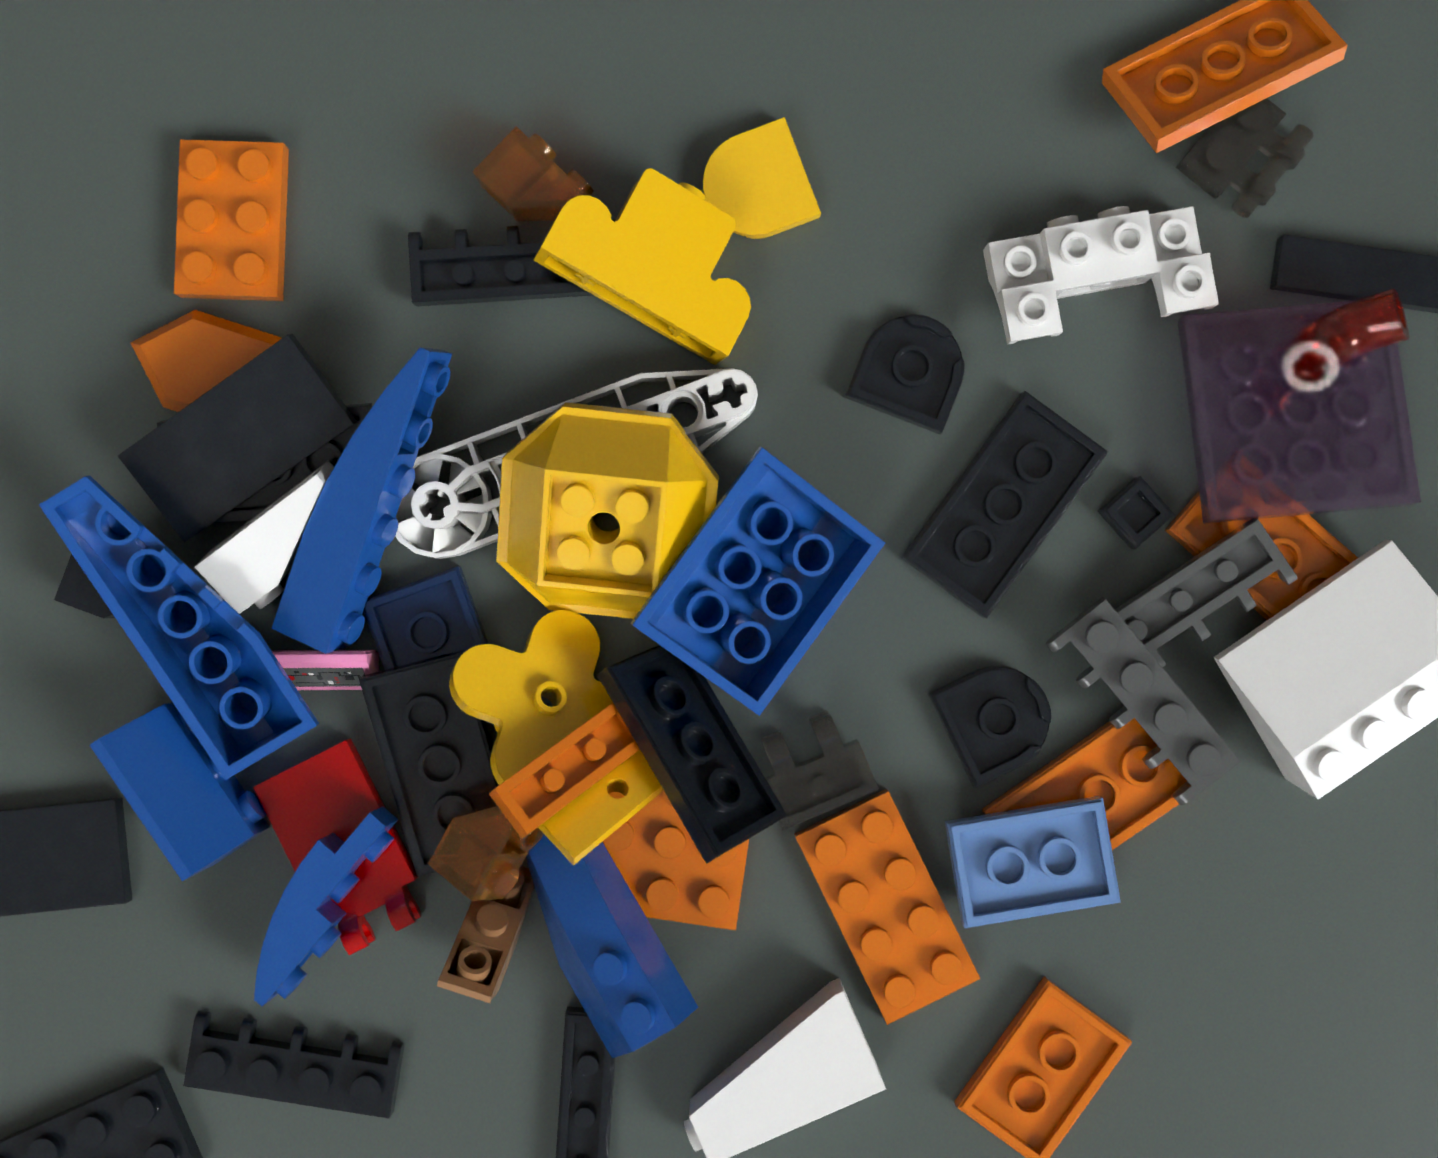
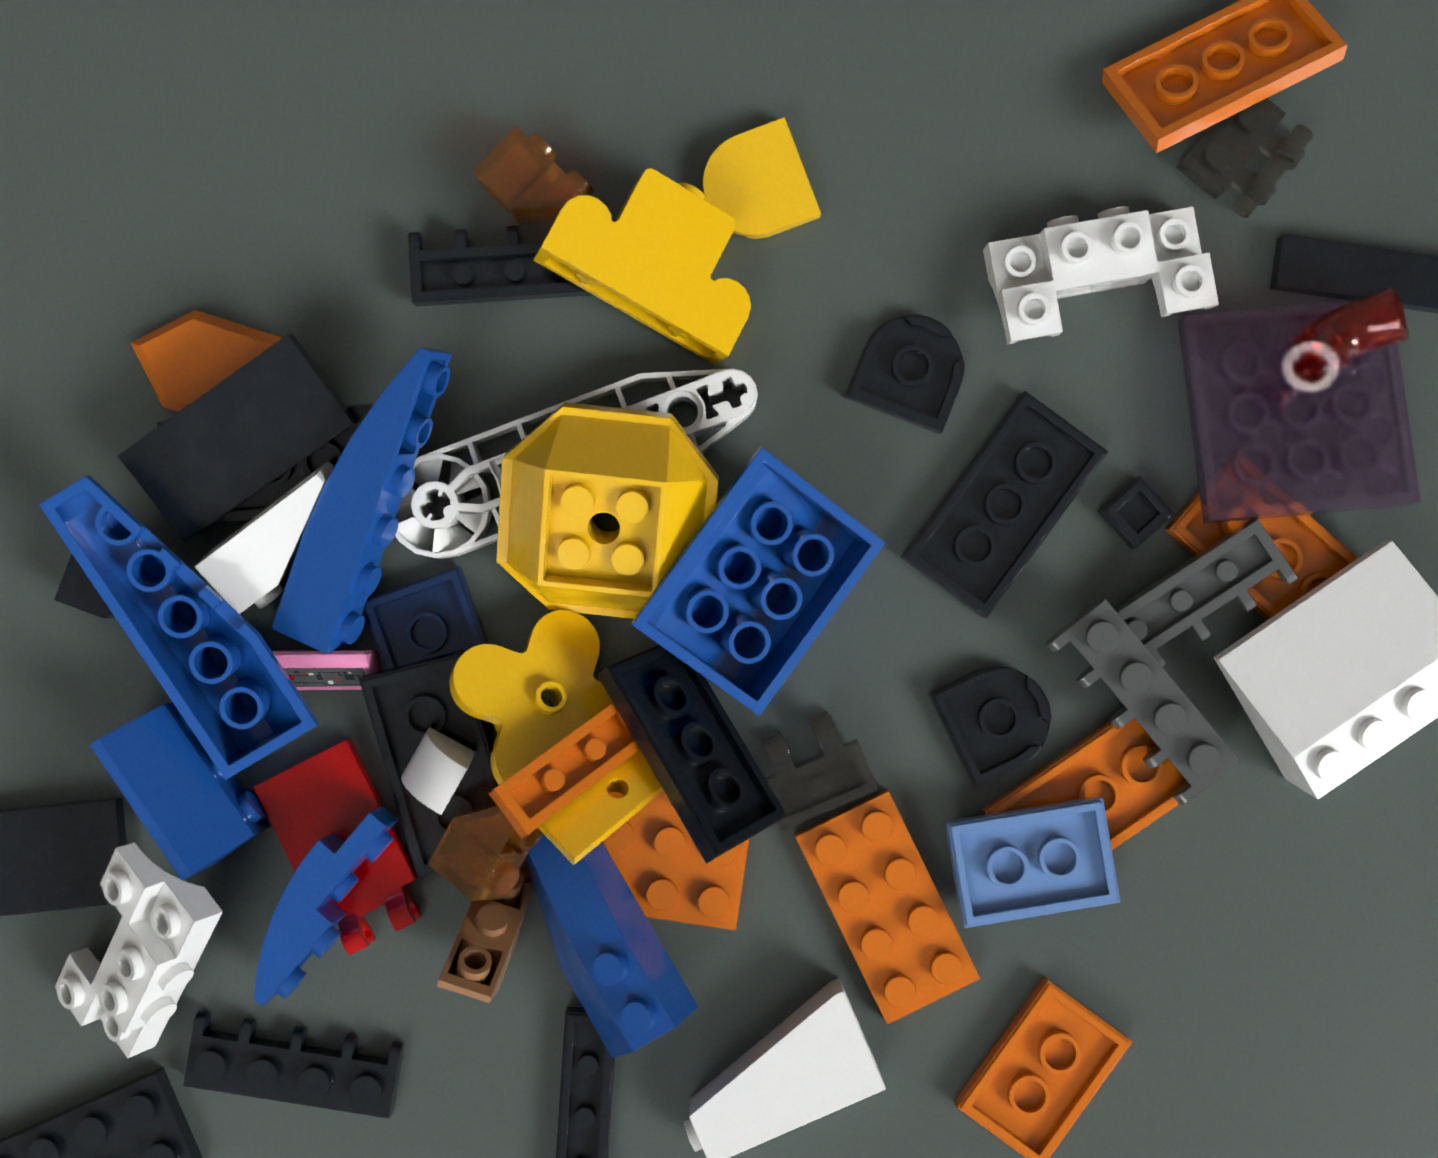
(149, 956): none -> white bracket
(231, 220): orange plate -> none
(436, 769): none -> white brick

